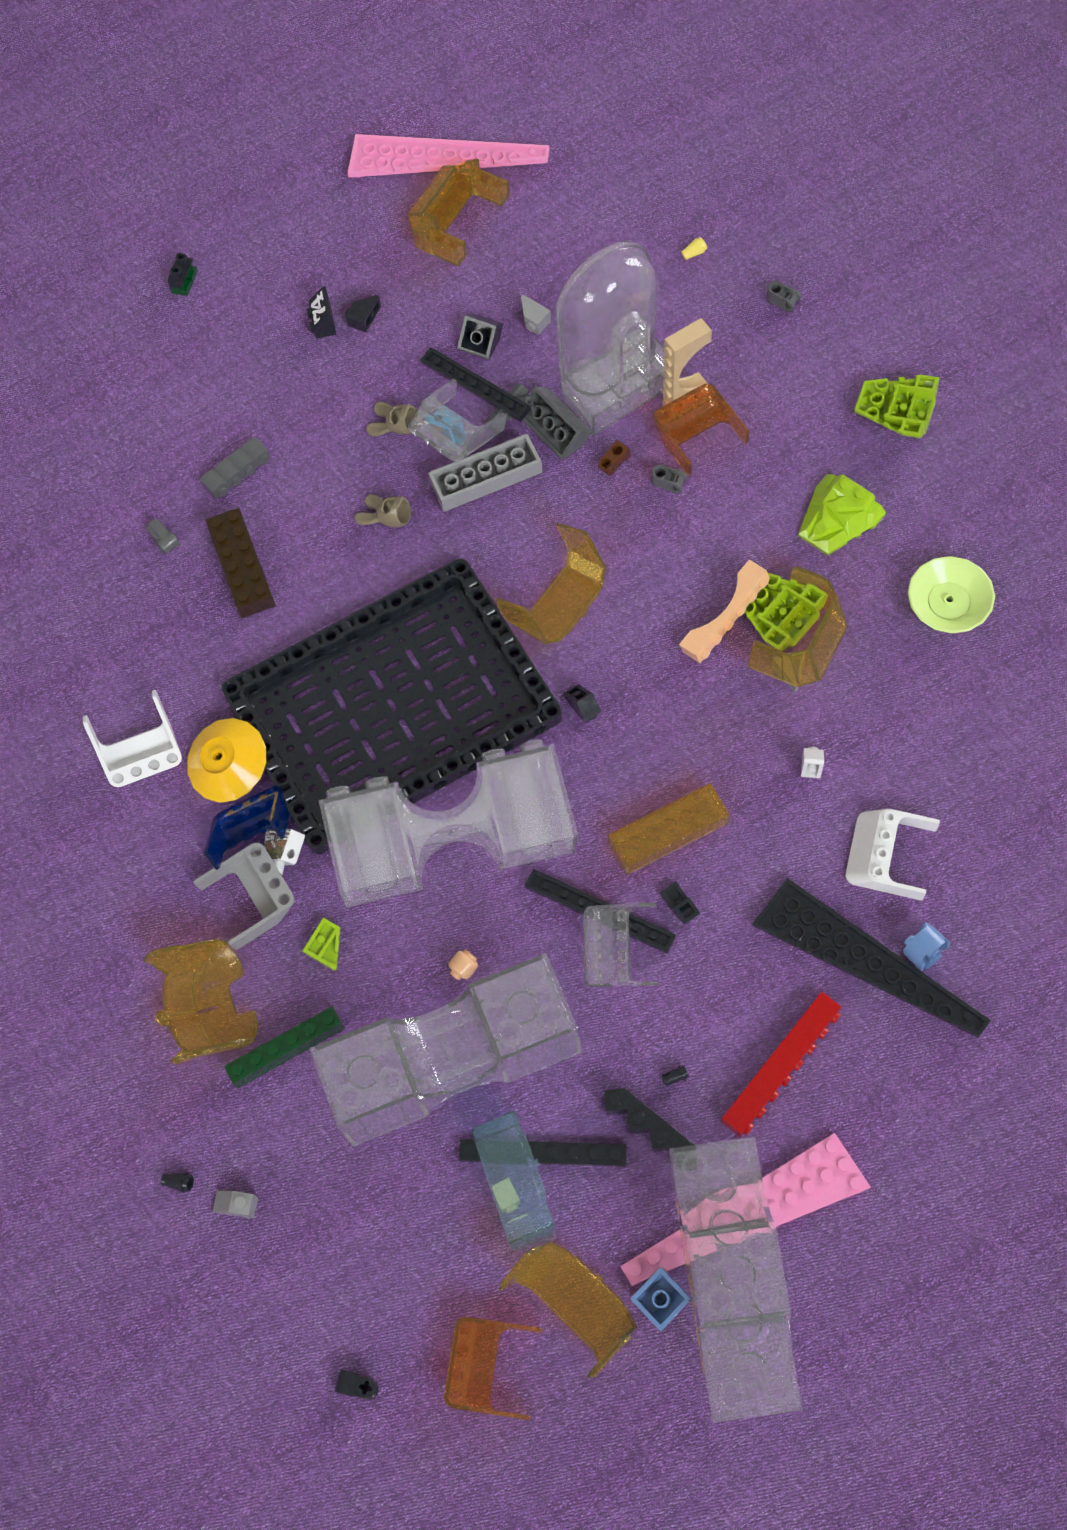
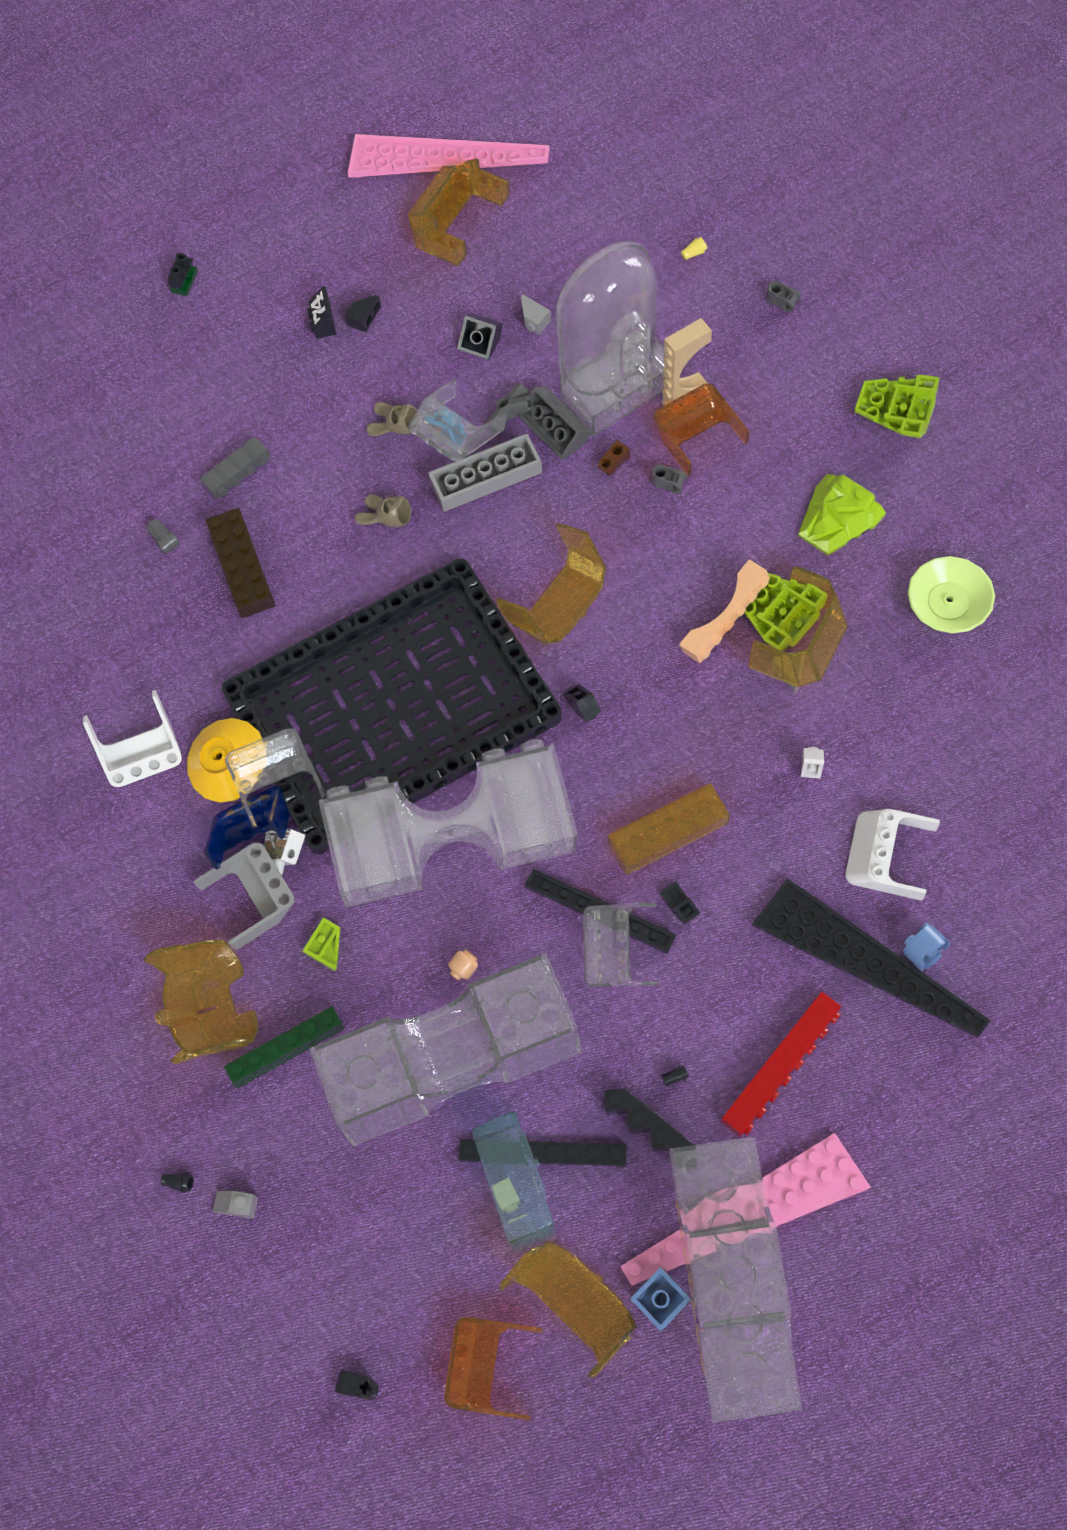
(267, 763): none -> clear windscreen
(476, 384): black plate -> none

